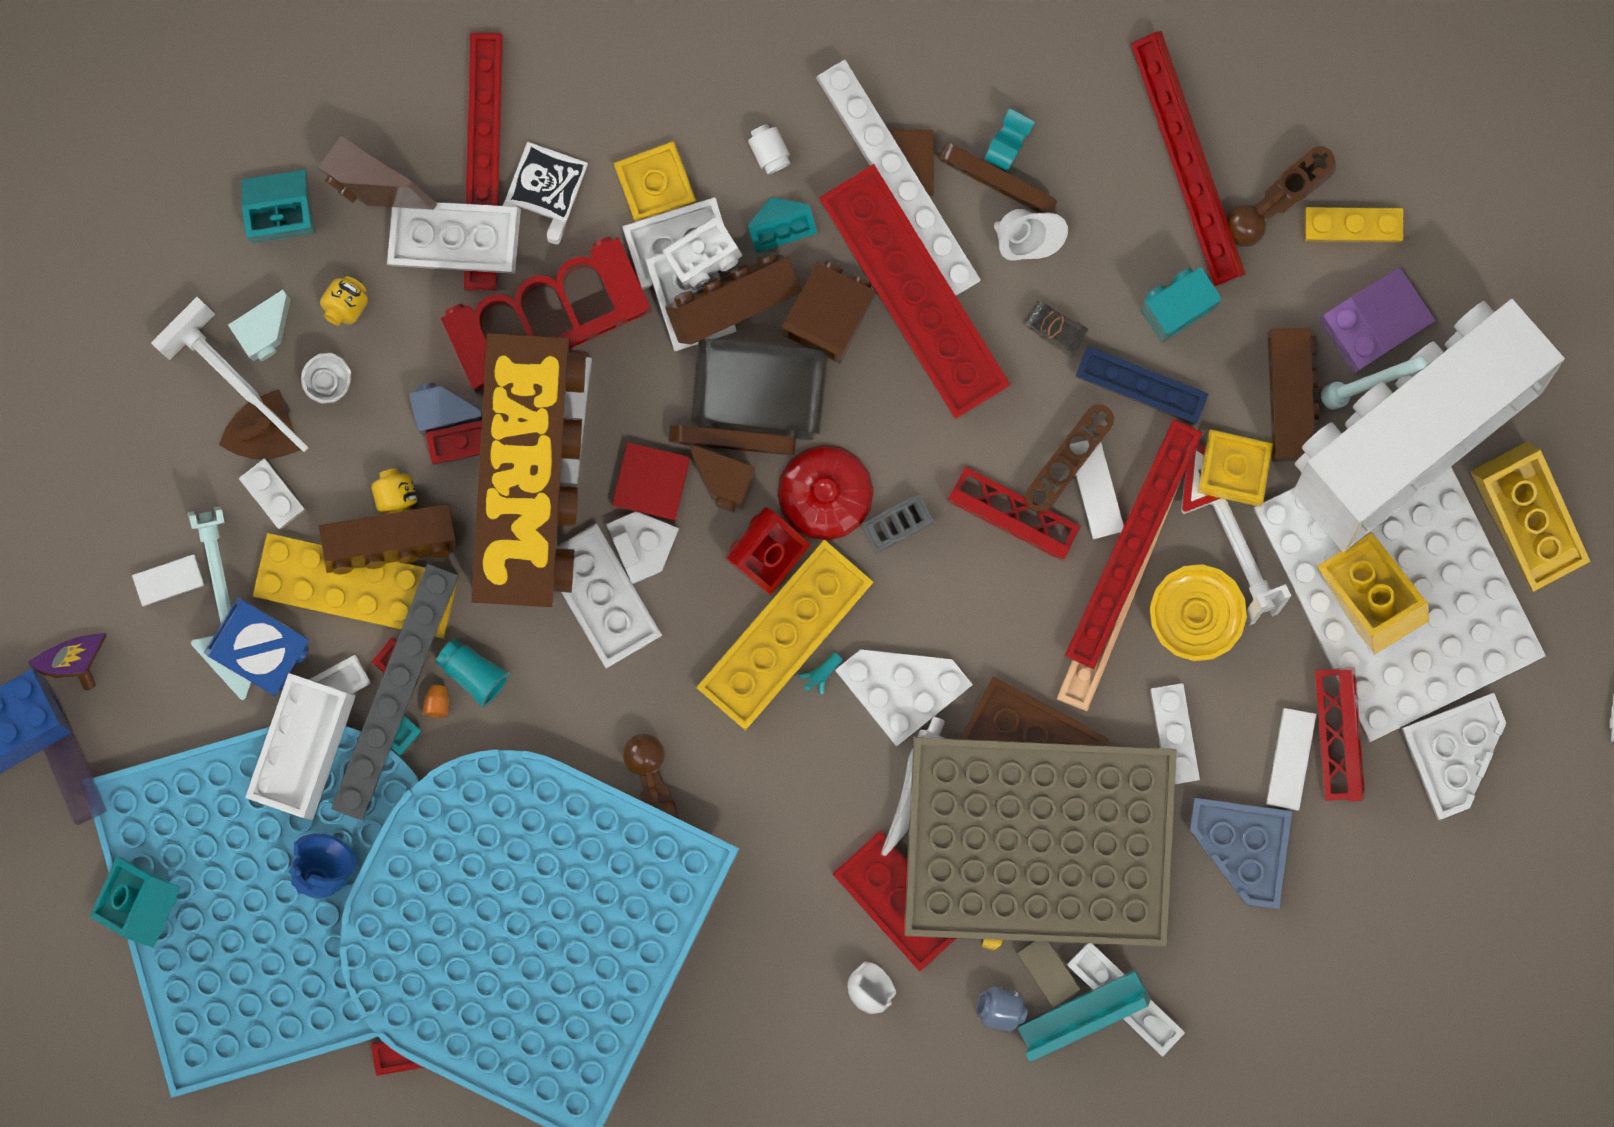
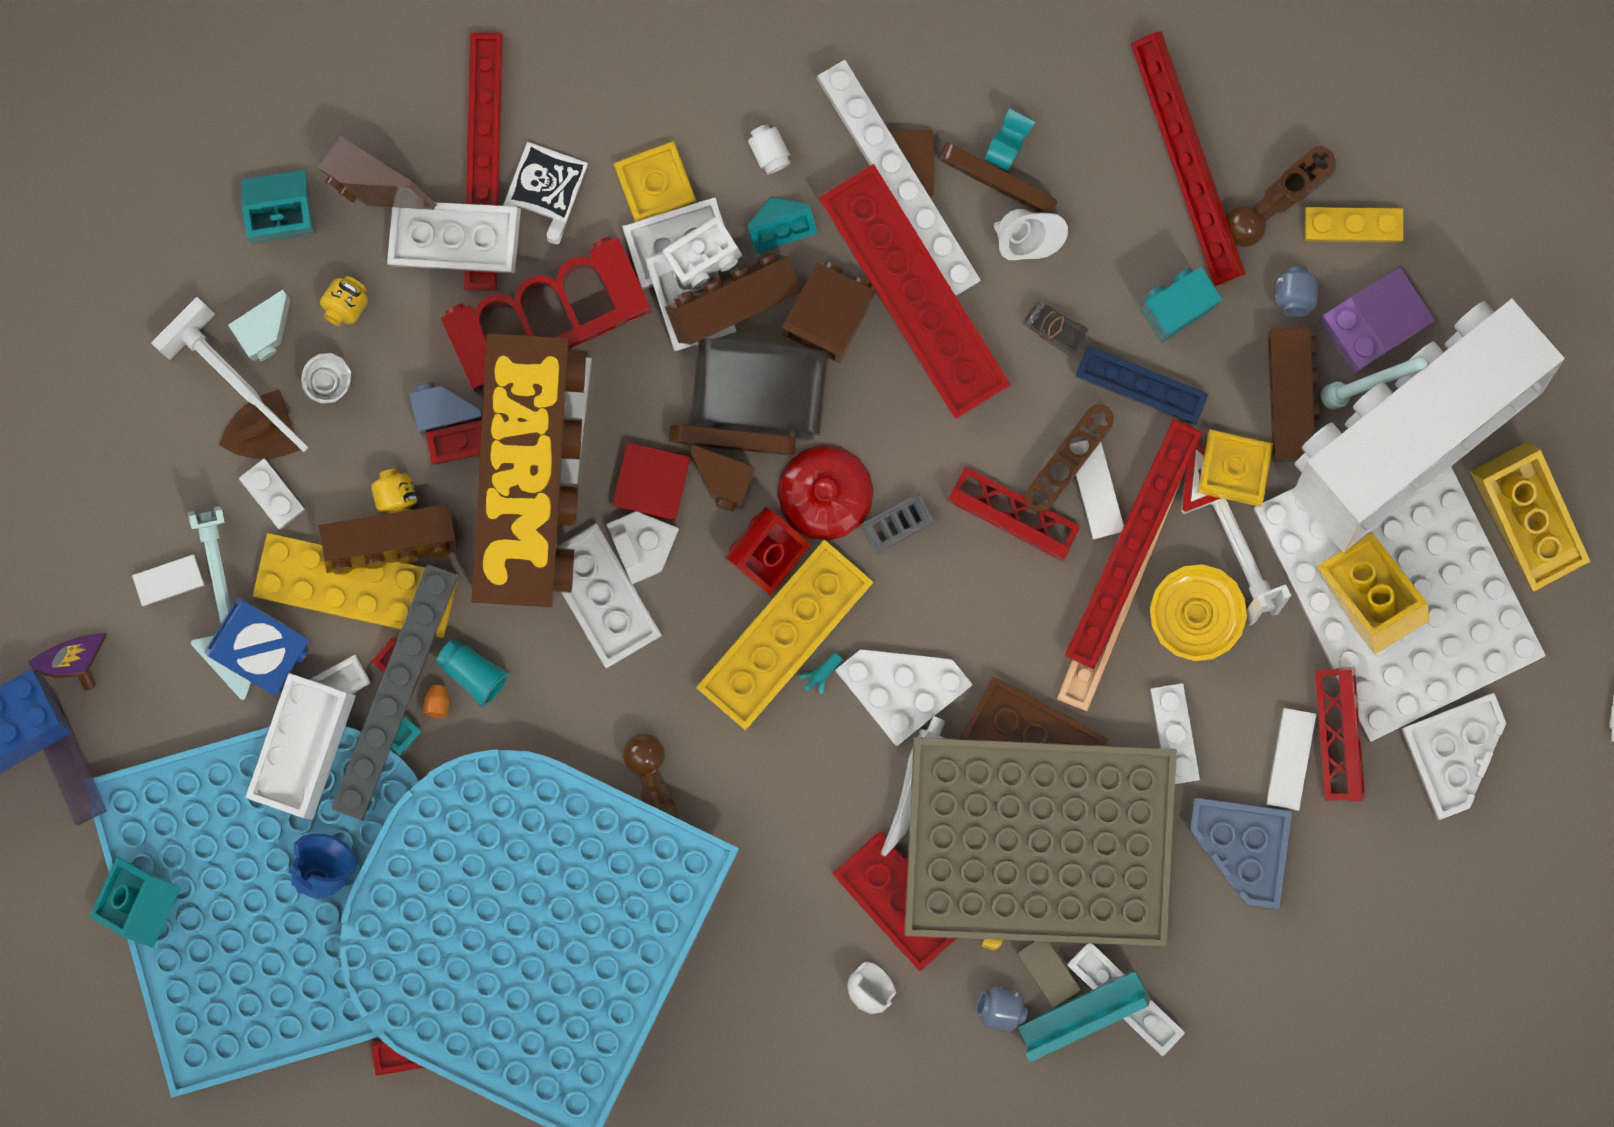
(1296, 292): none -> sand blue head

